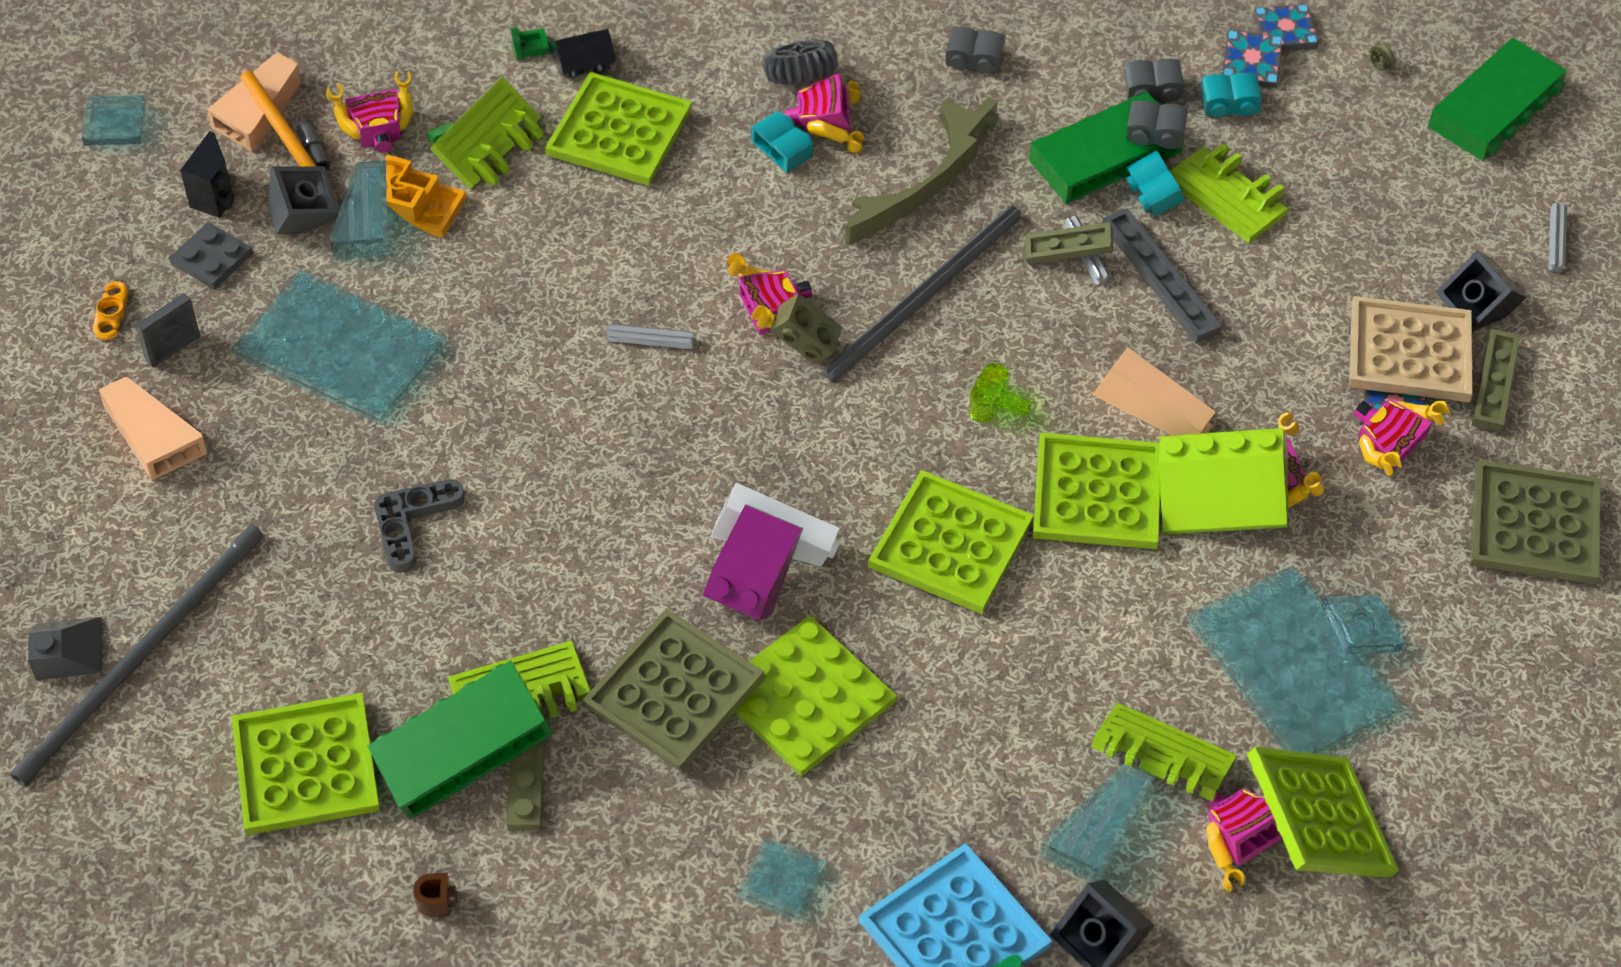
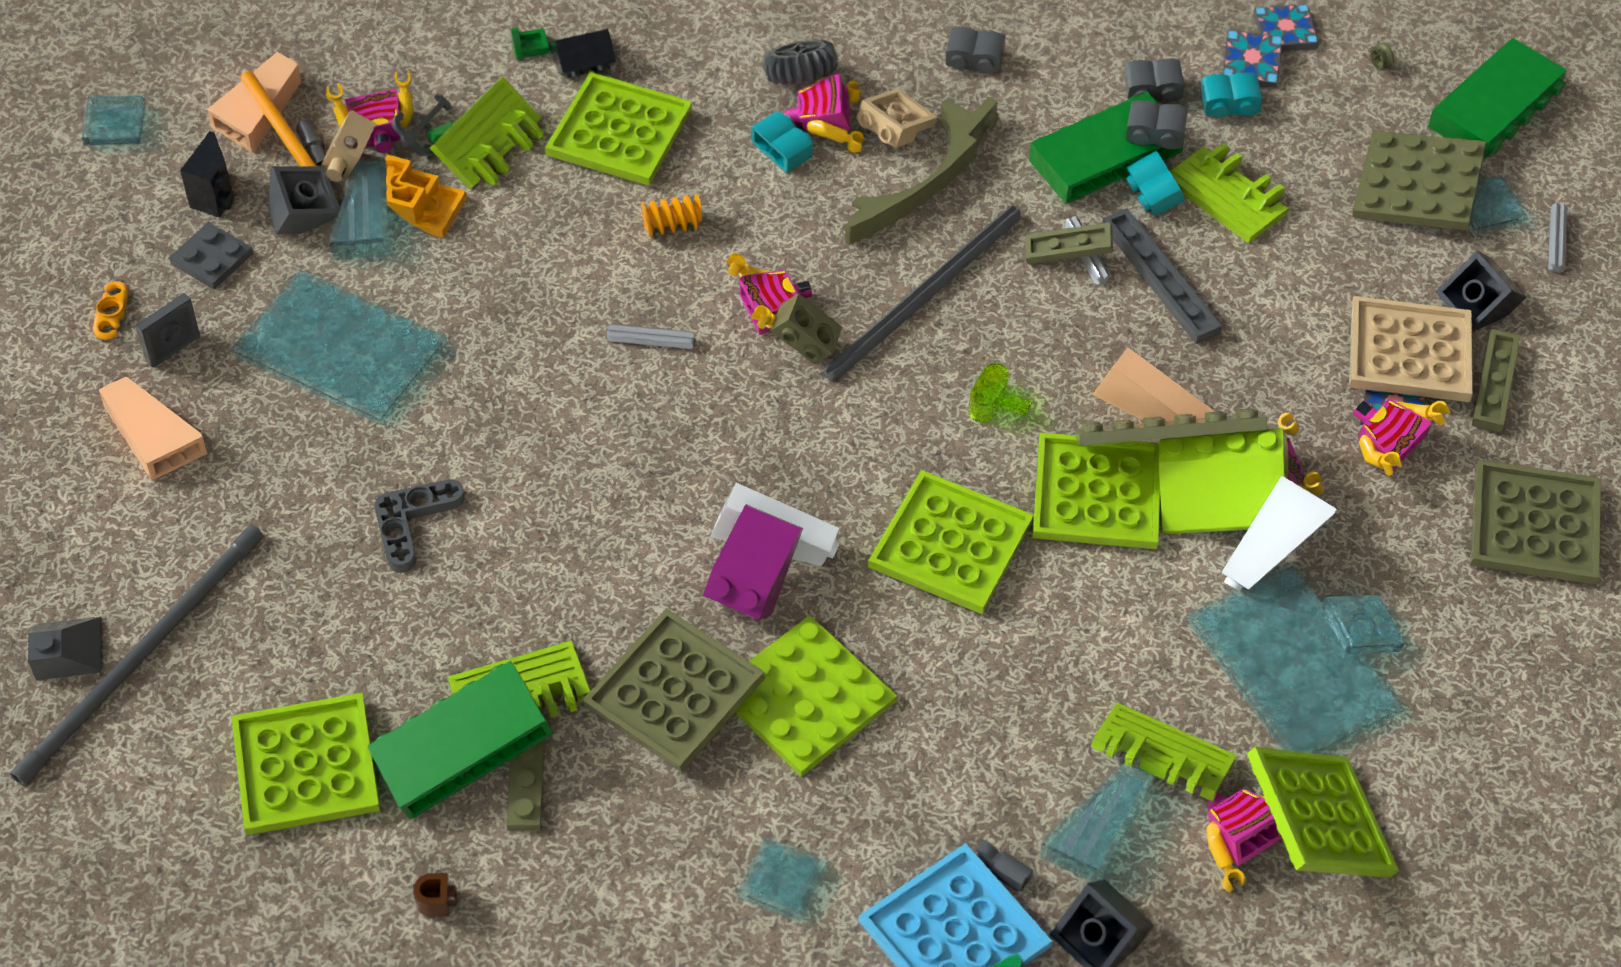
(341, 156): none -> tan torso
(408, 138): none -> dark grey piece
(671, 215): none -> light orange piece
(894, 117): none -> tan plate
(1004, 865): none -> dark grey bar
(1182, 426): none -> olive plate
(1278, 529): none -> white slope
(1419, 180): none -> olive plate
(1495, 206): none -> clear light blue plate

